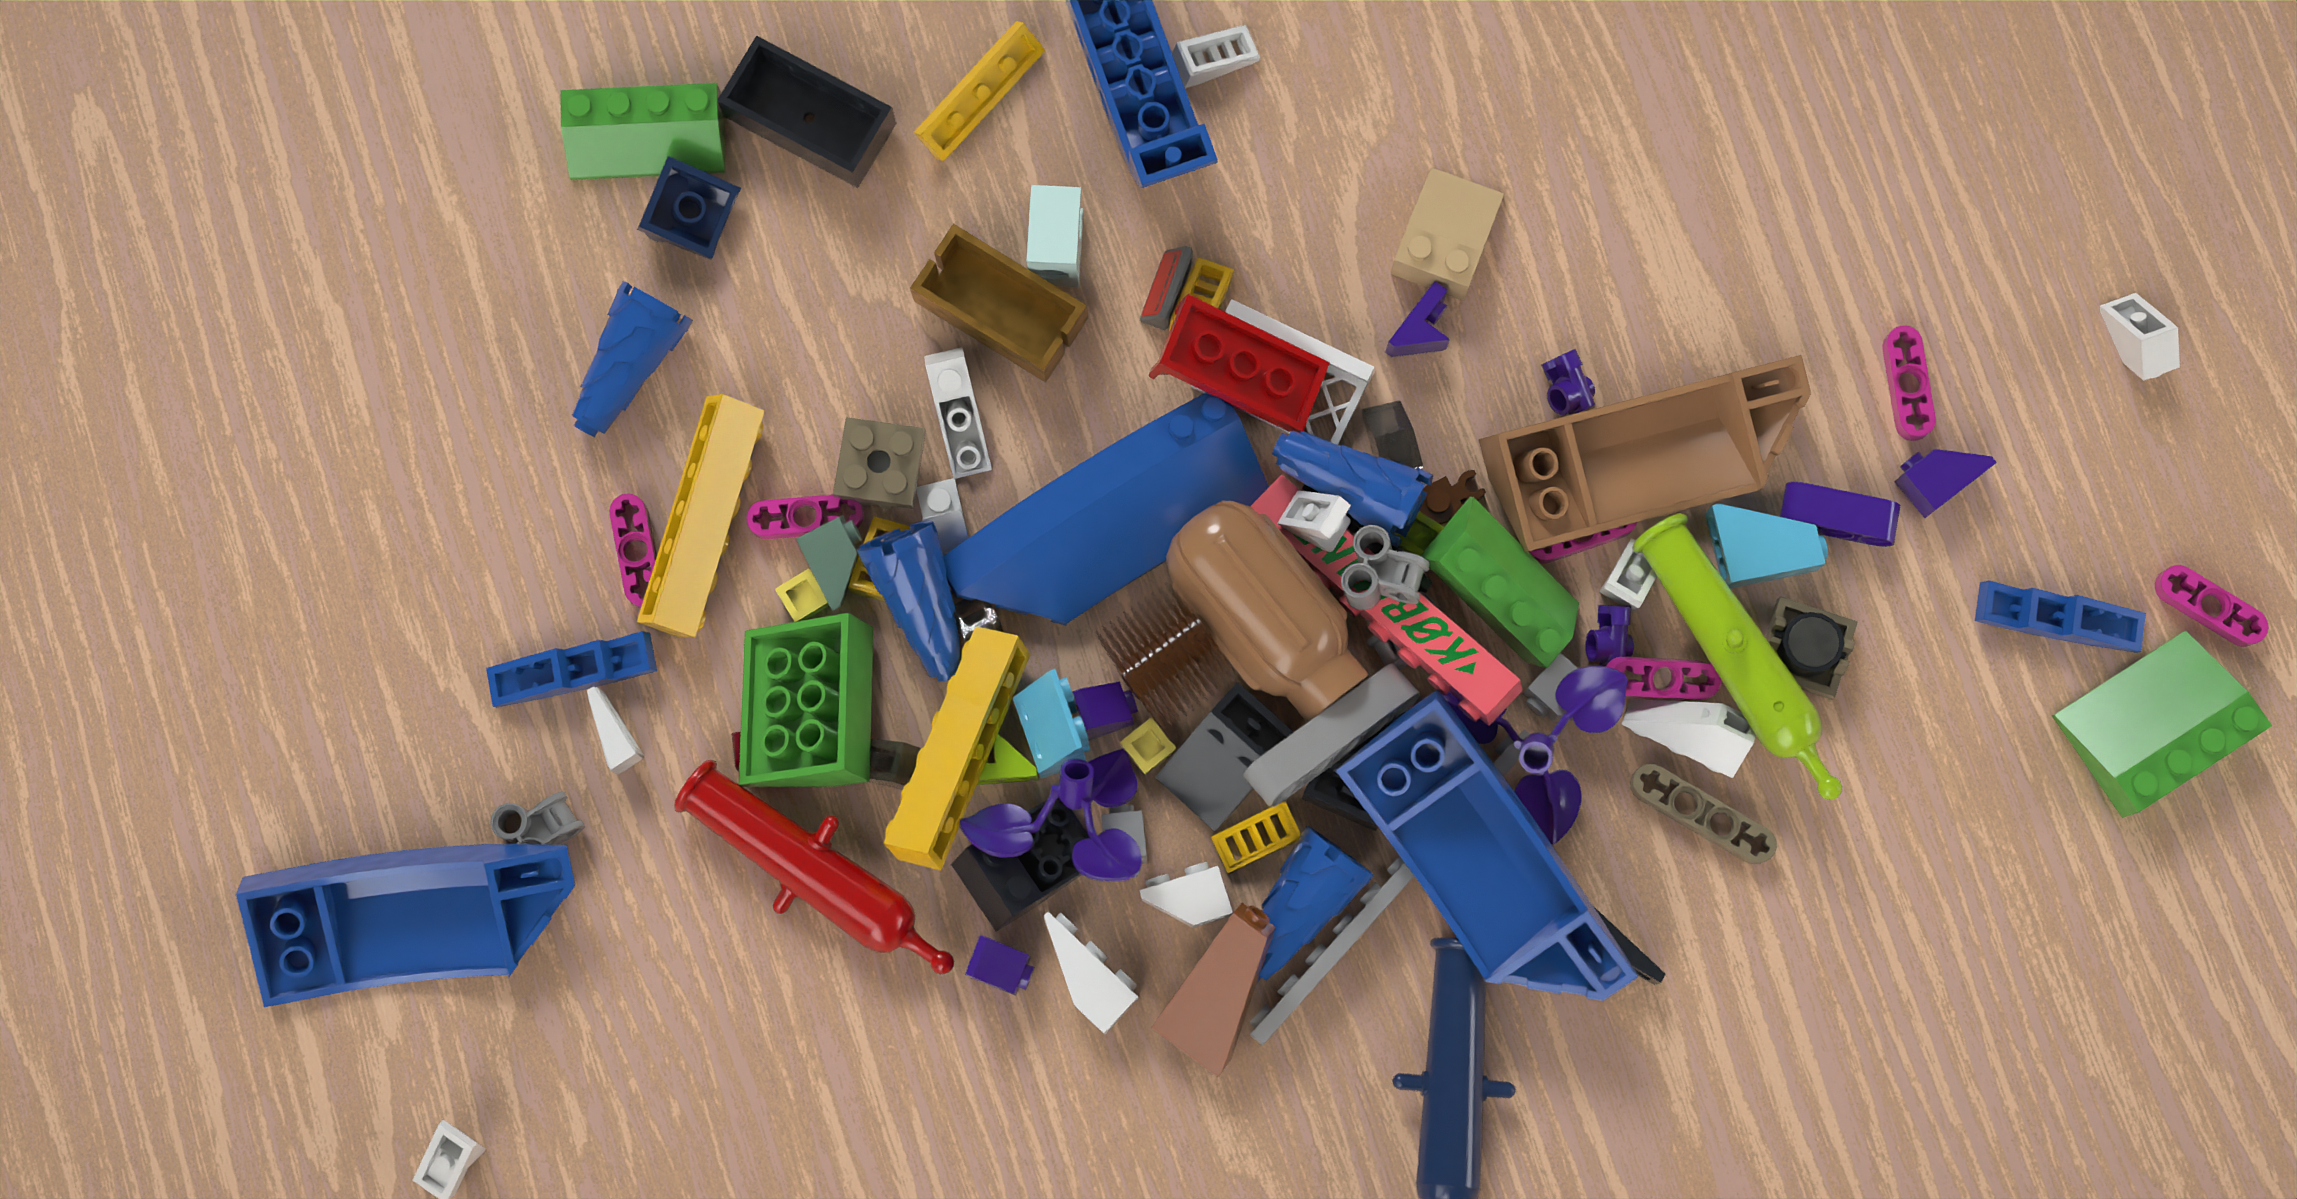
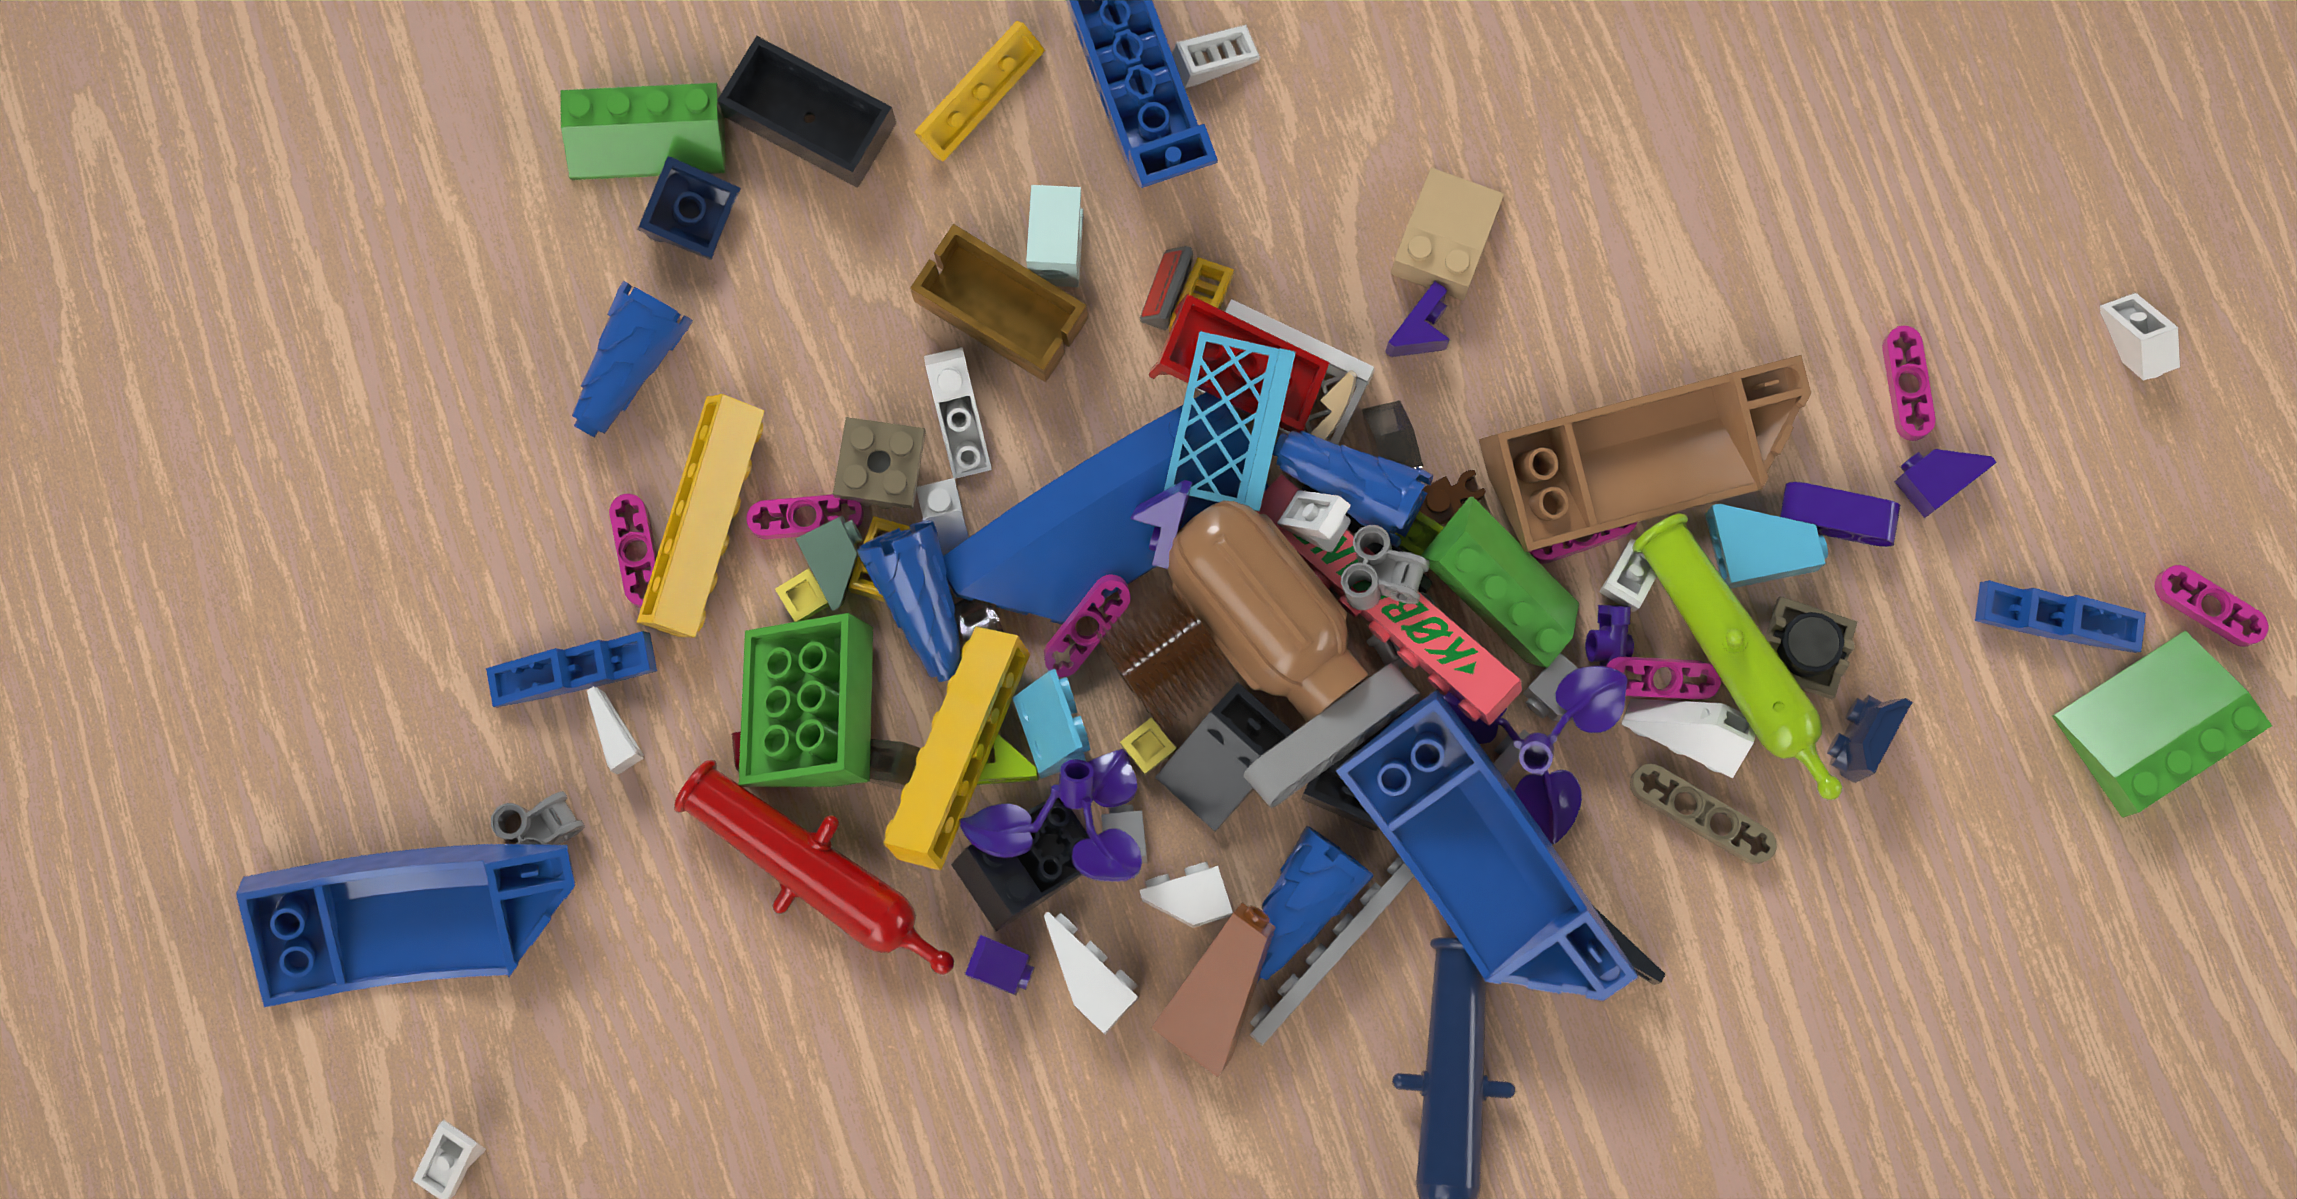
(1105, 708): dark purple slope -> none
(1112, 609): none -> dark pink beam
(1167, 513): none -> slope
(1265, 423): none -> medium azure fence
(1287, 821): yellow slope -> none
(1337, 402): none -> tan slope
(1570, 388): dark purple plate -> none
(1867, 736): none -> dark blue slope

